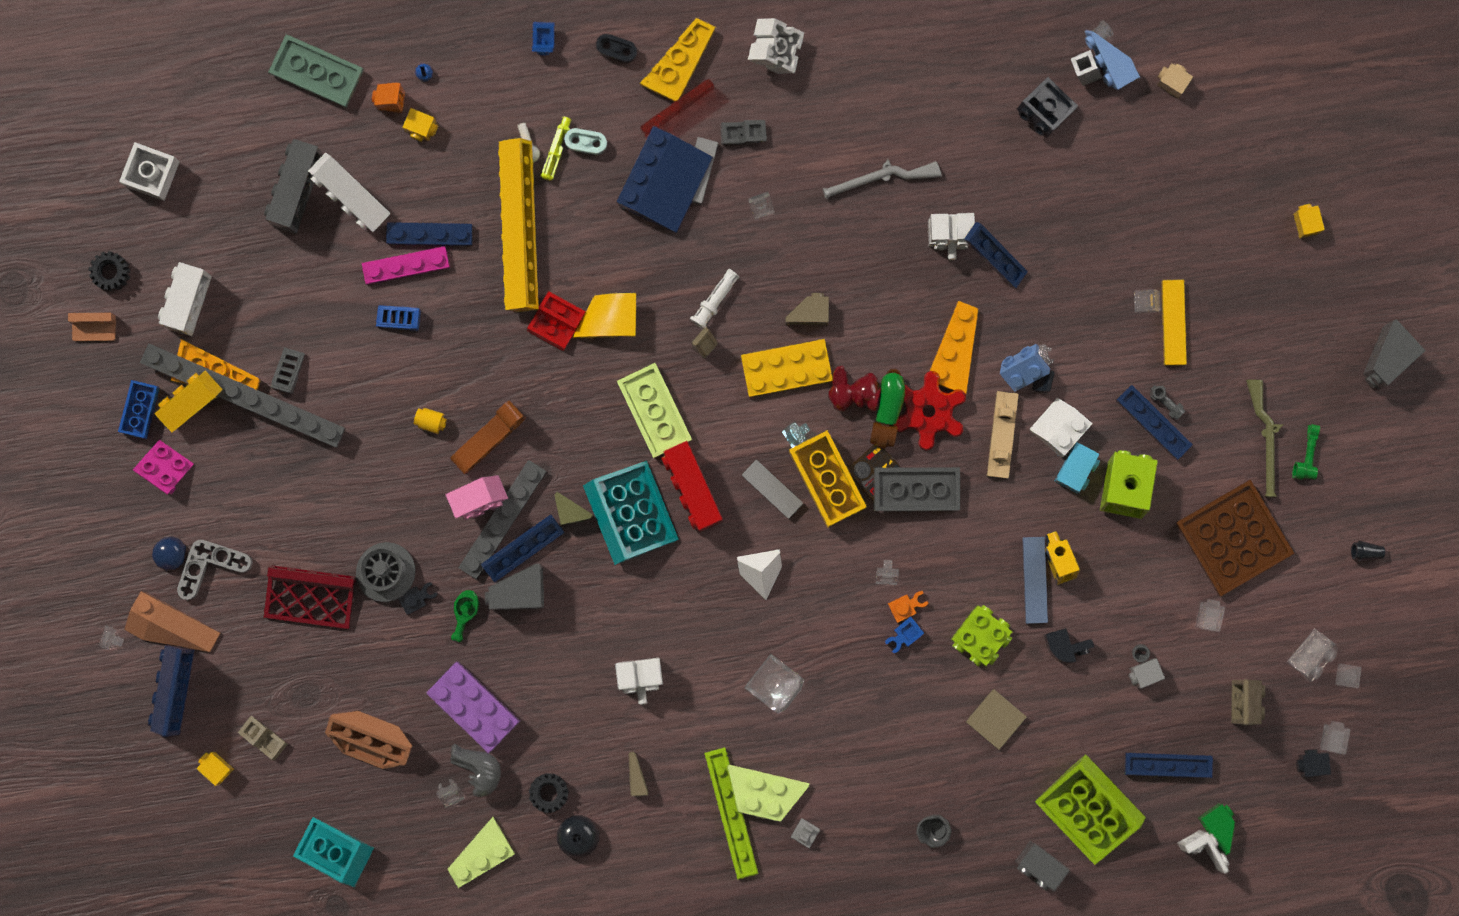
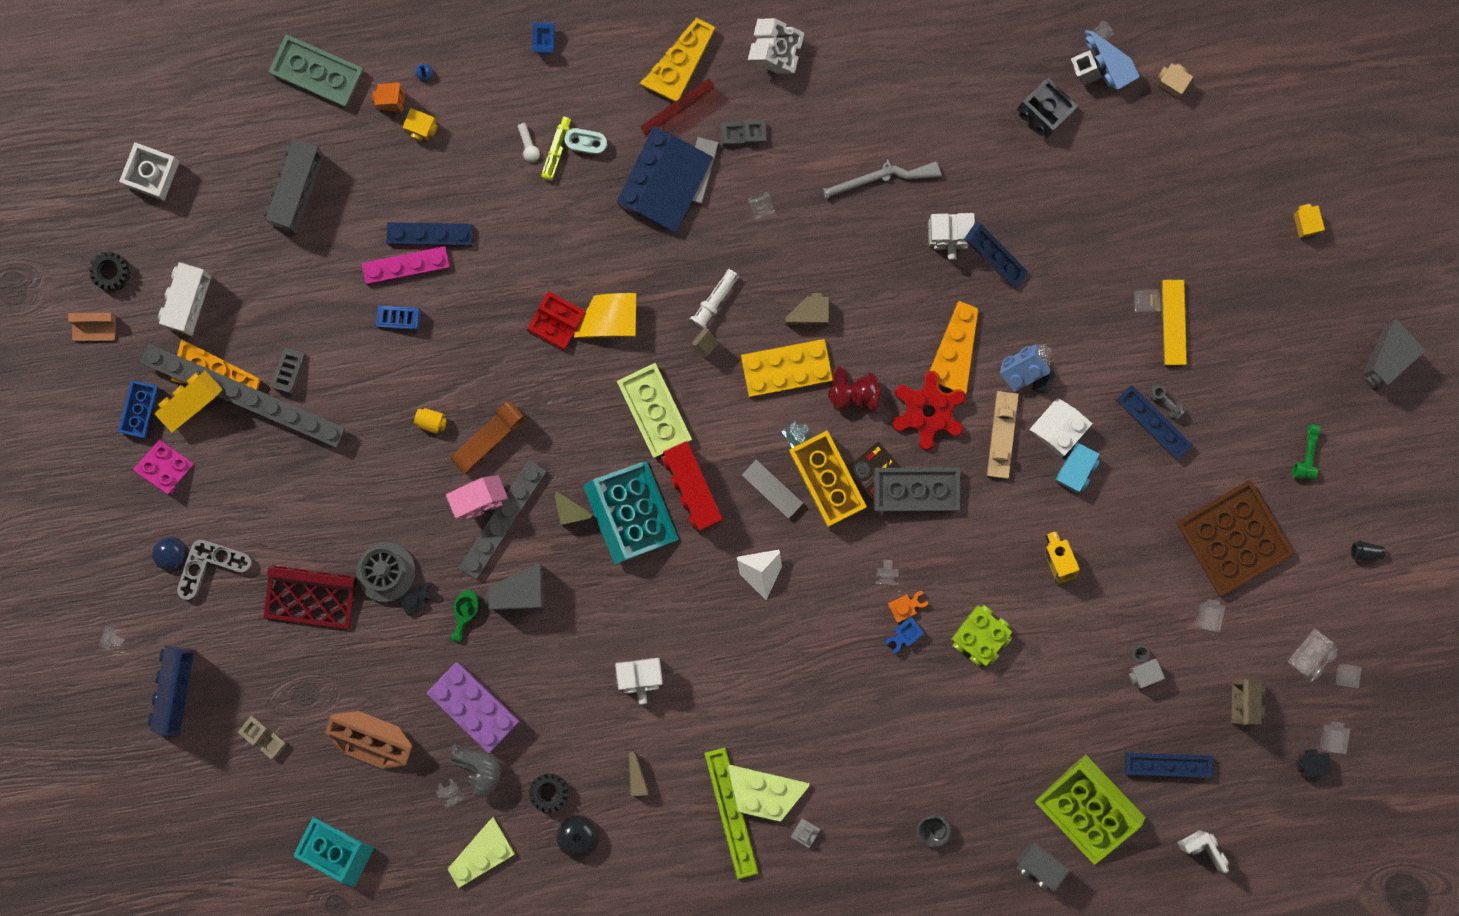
(162, 623): nougat wedge -> none
(214, 768): yellow brick -> none
(349, 192): white brick -> none
(518, 225): yellow brick -> none
(522, 548): dark blue plate -> none
(617, 47): black plate -> none
(775, 684): clear slope -> none
(889, 408): green piece -> none
(996, 719): dark tan tile -> none
(1035, 580): sand blue tile -> none
(1061, 647): black brick -> none
(1129, 471): lime brick -> none
(1220, 824): green slope -> none
(1256, 392): olive piece -> none

